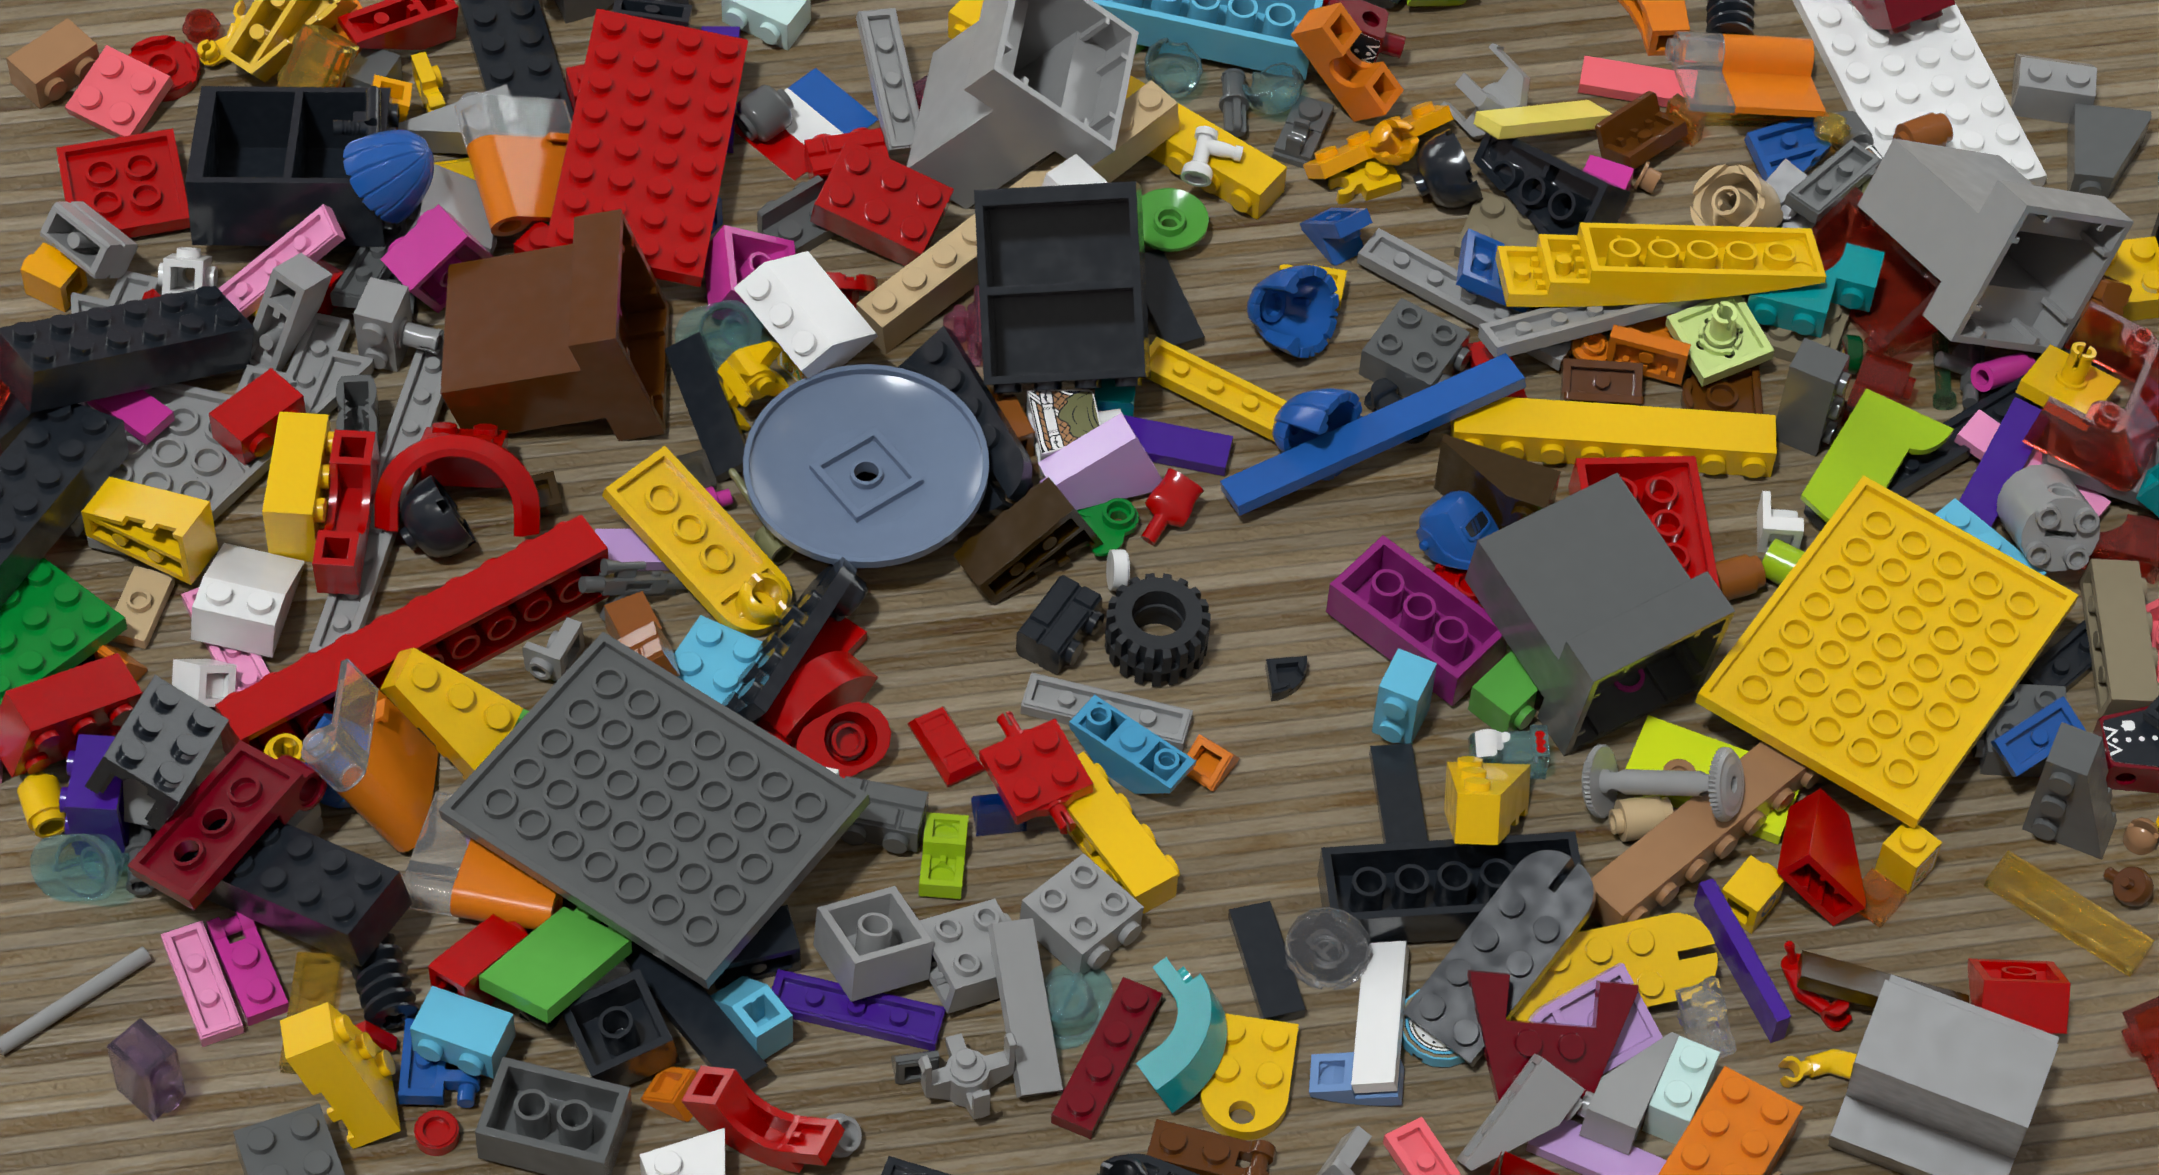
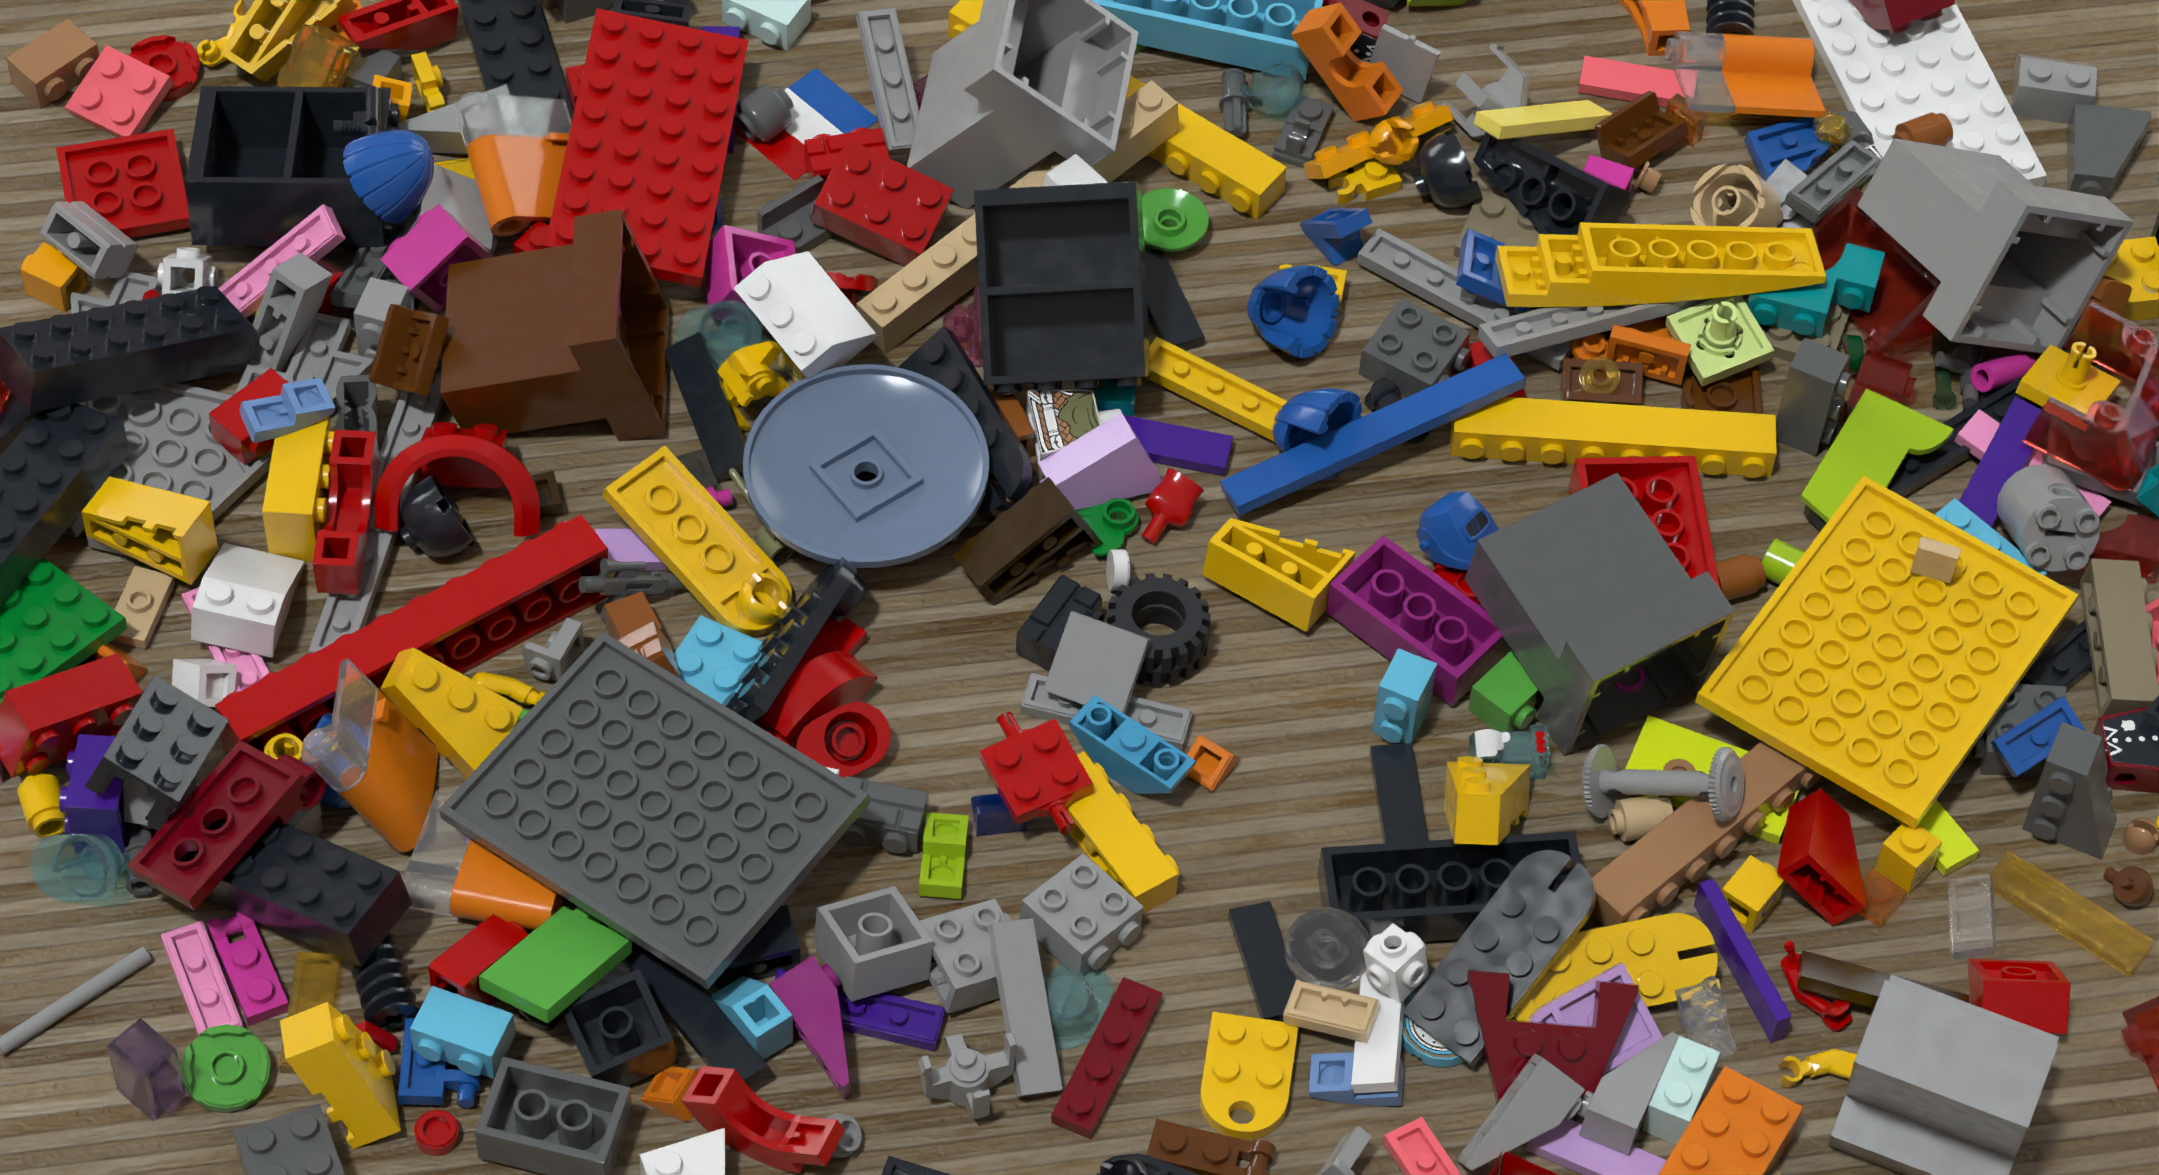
(141, 413): dark pink tile -> none
(201, 25): clear red plate -> none
(226, 1068): none -> bright green tile
(294, 409): none -> medium blue slope
(409, 350): none -> reddish brown bracket
(510, 687): none -> yellow arm
(813, 1000): none -> magenta slope
(907, 1068): dark grey slope -> none
(945, 746): red tile -> none
(1096, 661): none -> light grey tile
(1173, 67): clear light blue hair -> none
(1195, 1045): teal arch -> none
(1198, 171): white piece -> none
(1274, 571): none -> yellow wedge
(1285, 675): black tile -> none
(1331, 1011): none -> tan plate
(1396, 962): none -> white brick
(1407, 59): none -> light grey piece
(1500, 482): dark brown slope -> none
(1591, 385): none -> clear yellow plate
(1777, 524): white panel -> none
(1935, 559): none -> tan tile
(1956, 846): none -> neon yellow tile
(1971, 916): none -> clear tile

